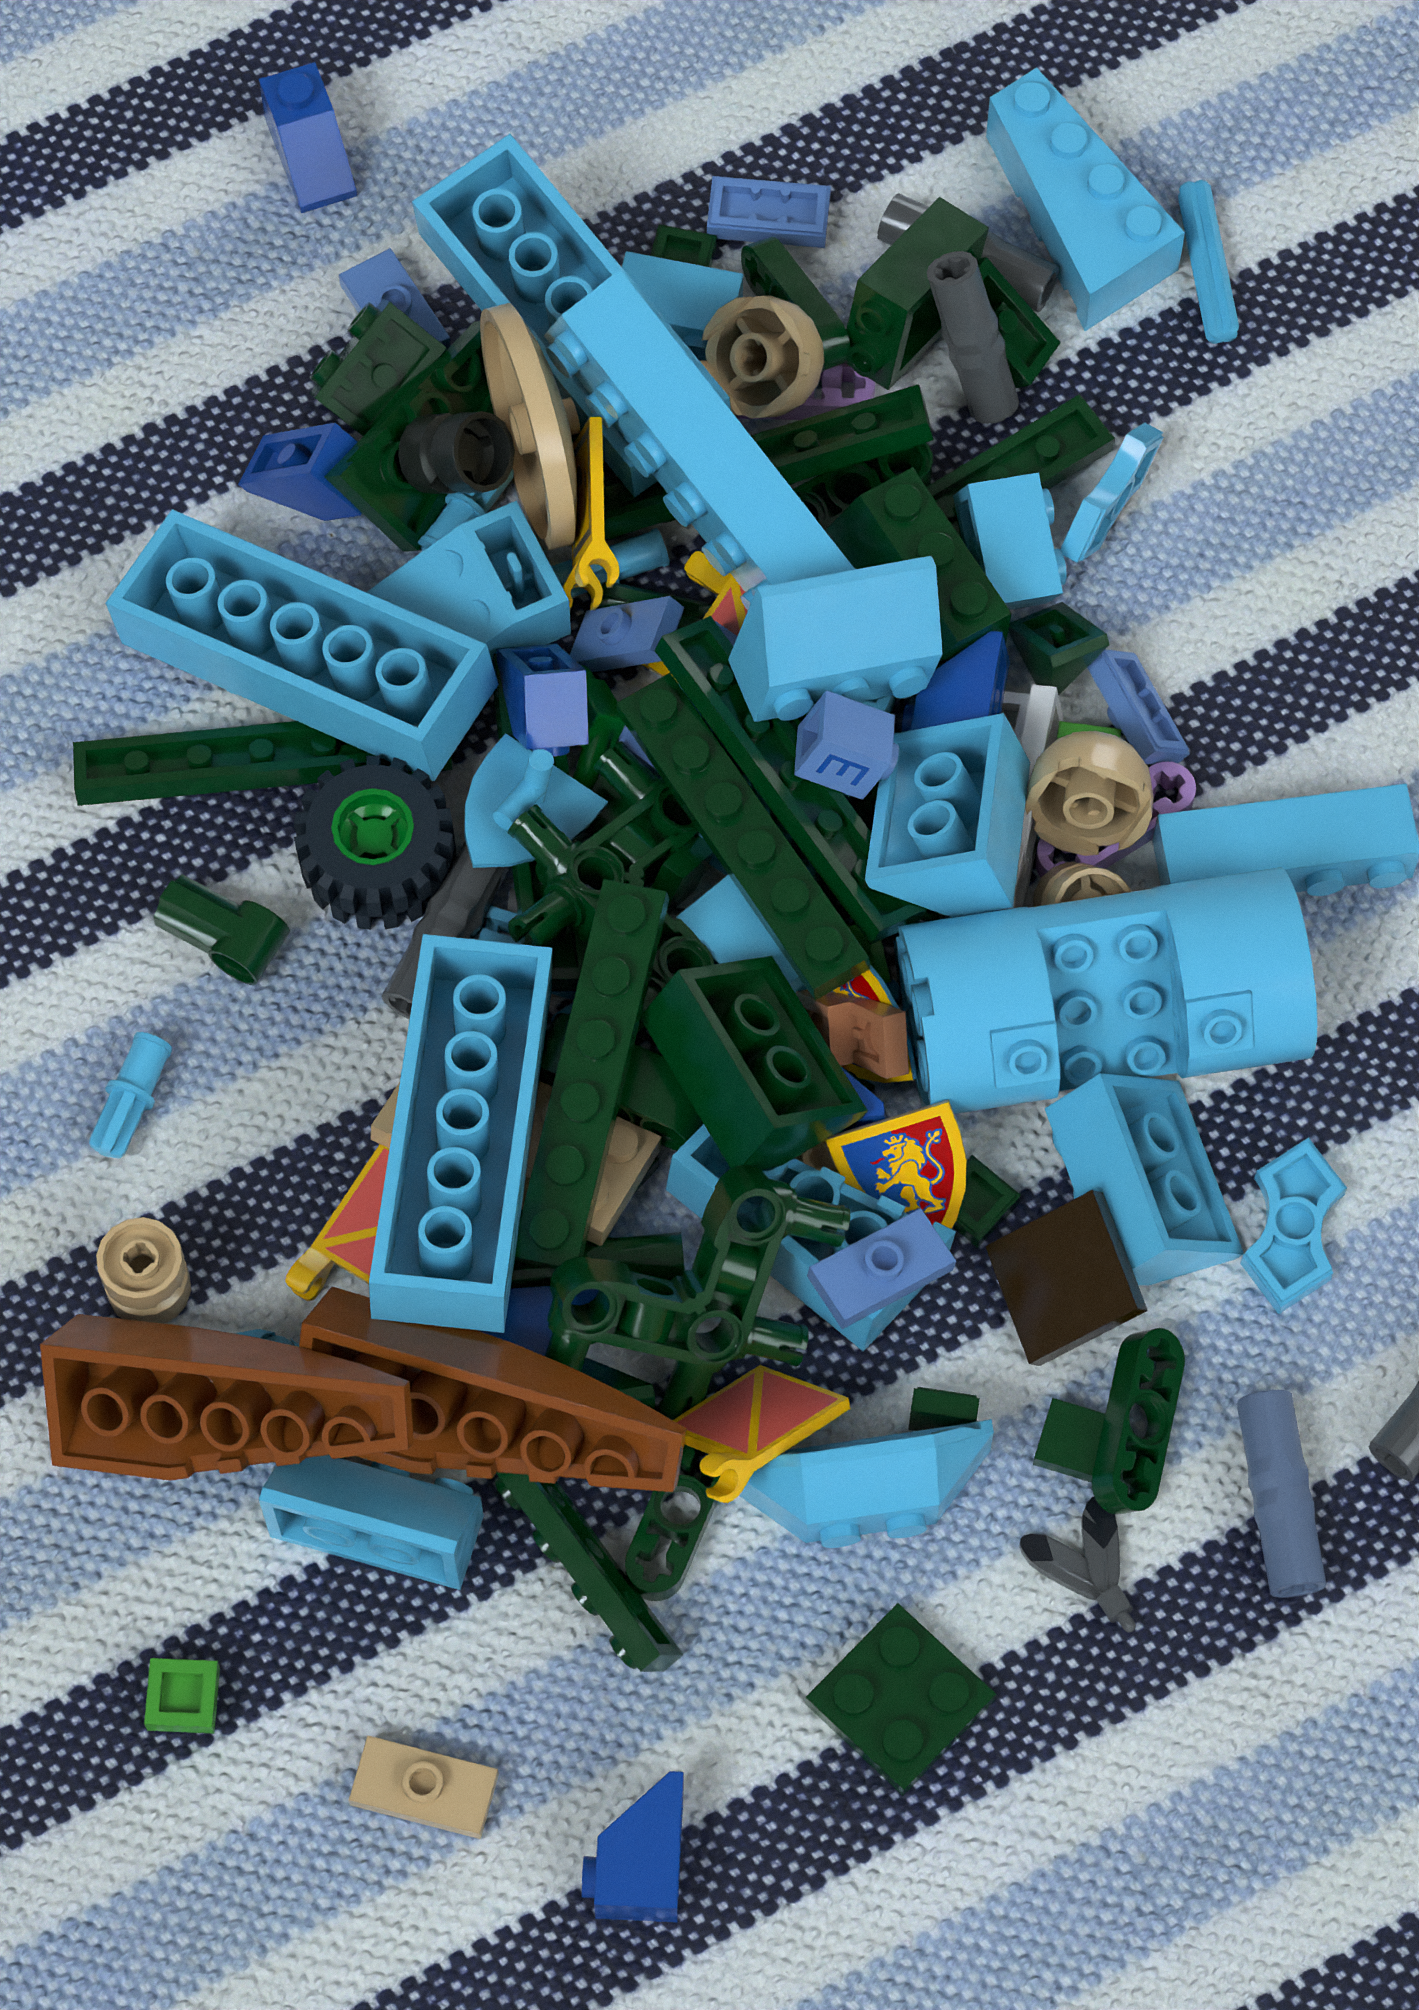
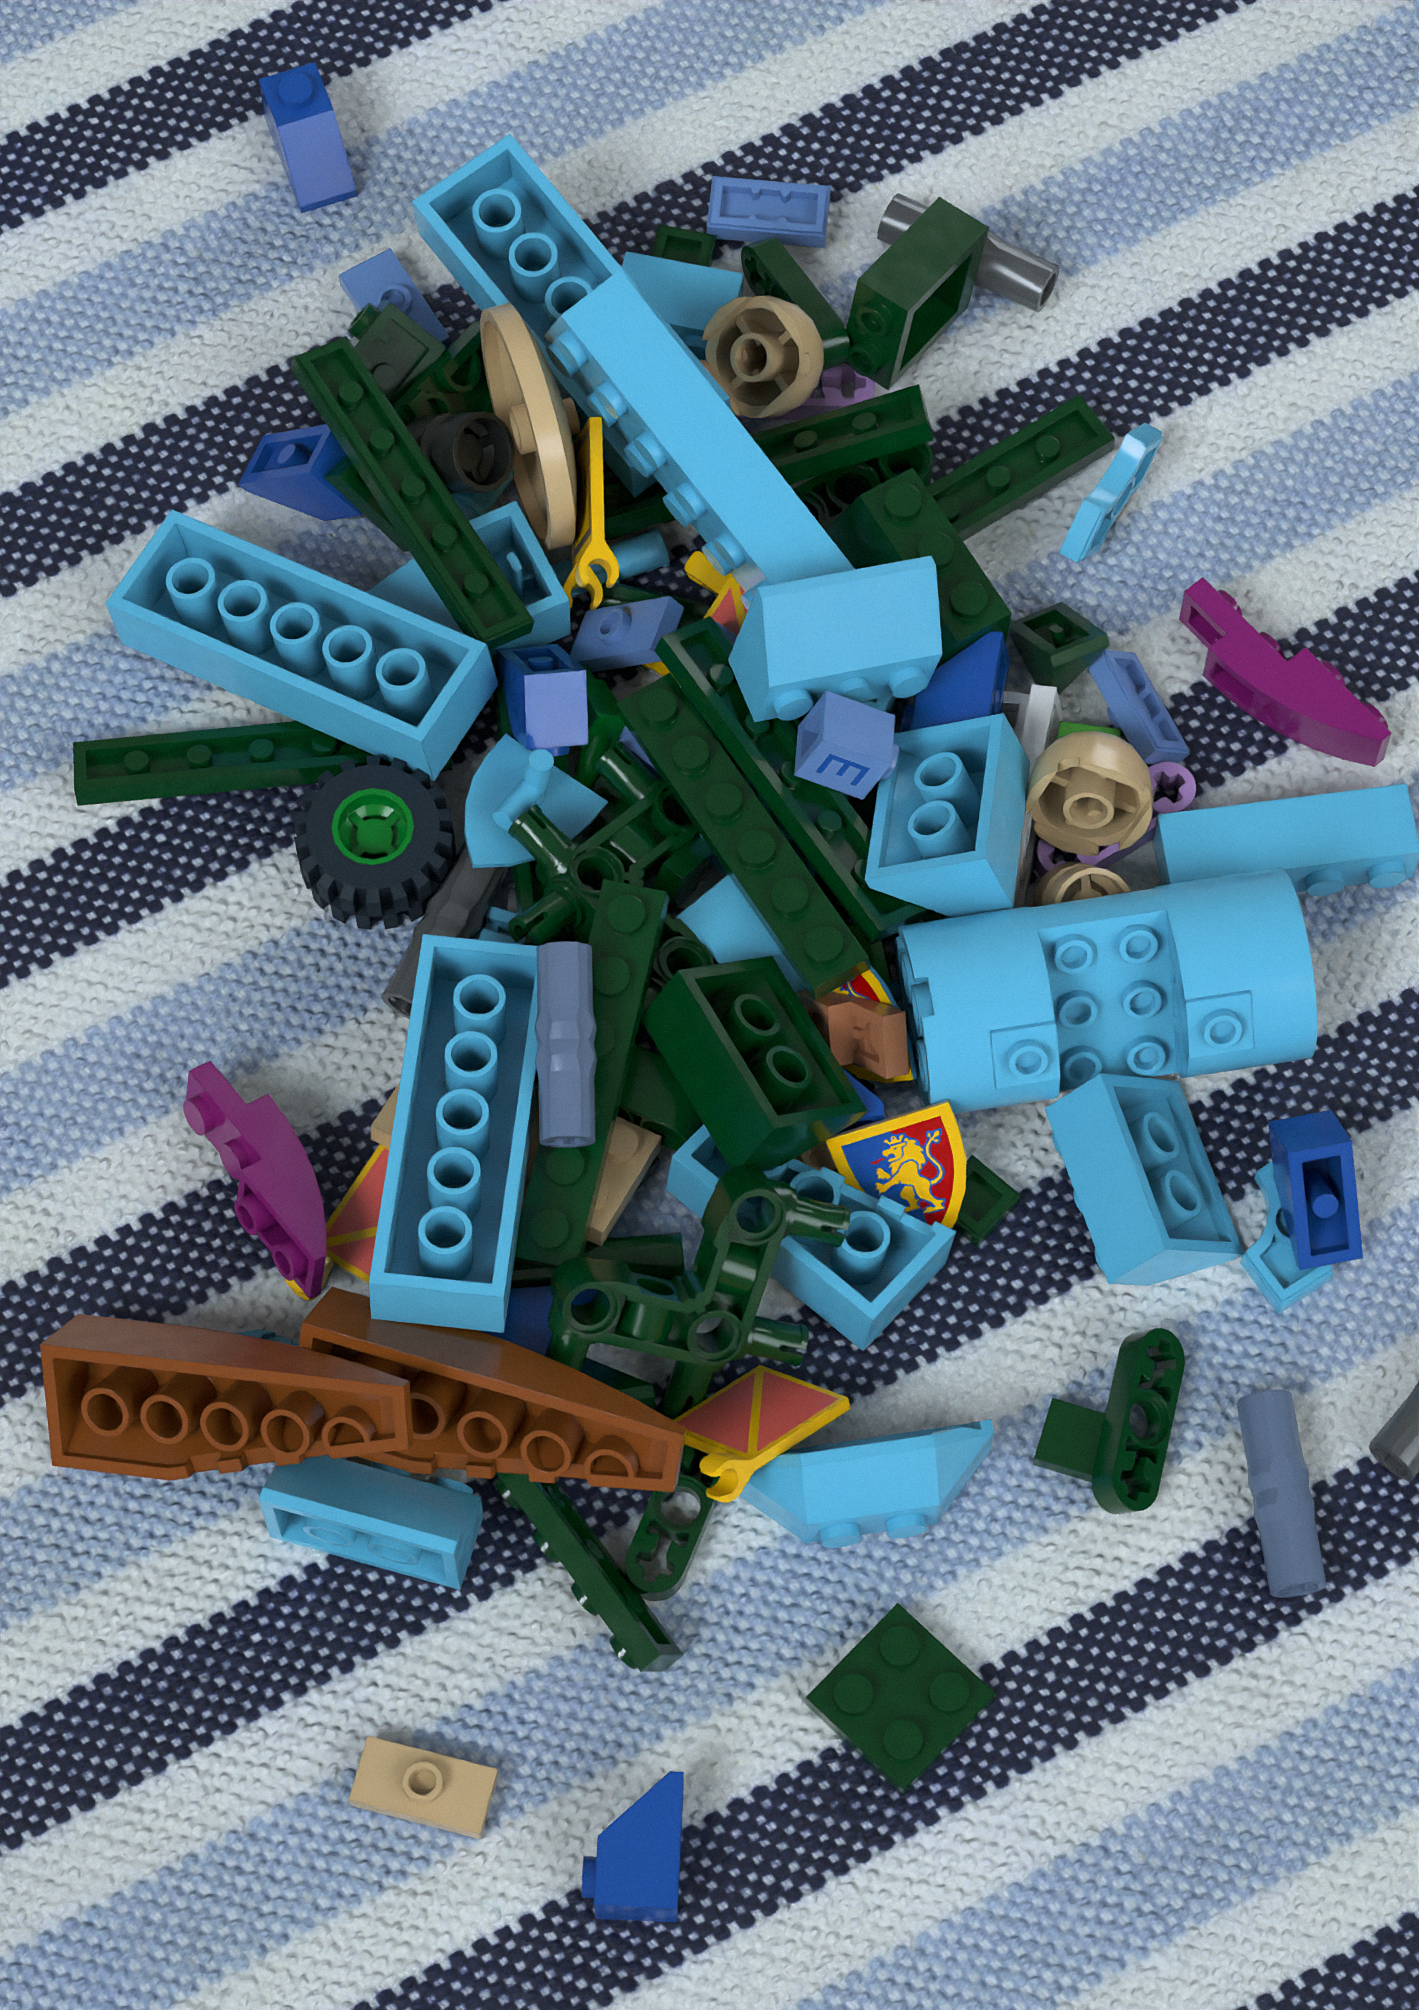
(129, 1095): medium azure axle -> none
(151, 1285): tan wheel -> none
(182, 1695): bright green plate -> none
(235, 936): dark green piece -> none
(276, 1180): none -> magenta slope
(411, 494): none -> dark green tile
(565, 1044): none -> sand blue axle
(881, 1268): medium blue plate -> none
(941, 1409): dark green tile -> none
(973, 337): dark grey axle -> none
(1011, 538): medium azure brick -> none
(1025, 335): dark green slope -> none
(1066, 1278): dark brown tile -> none
(1081, 200): medium azure wedge -> none
(1089, 1575): dark grey piece -> none
(1208, 261): medium azure axle -> none
(1293, 697): none -> magenta slope
(1317, 1188): none -> blue slope

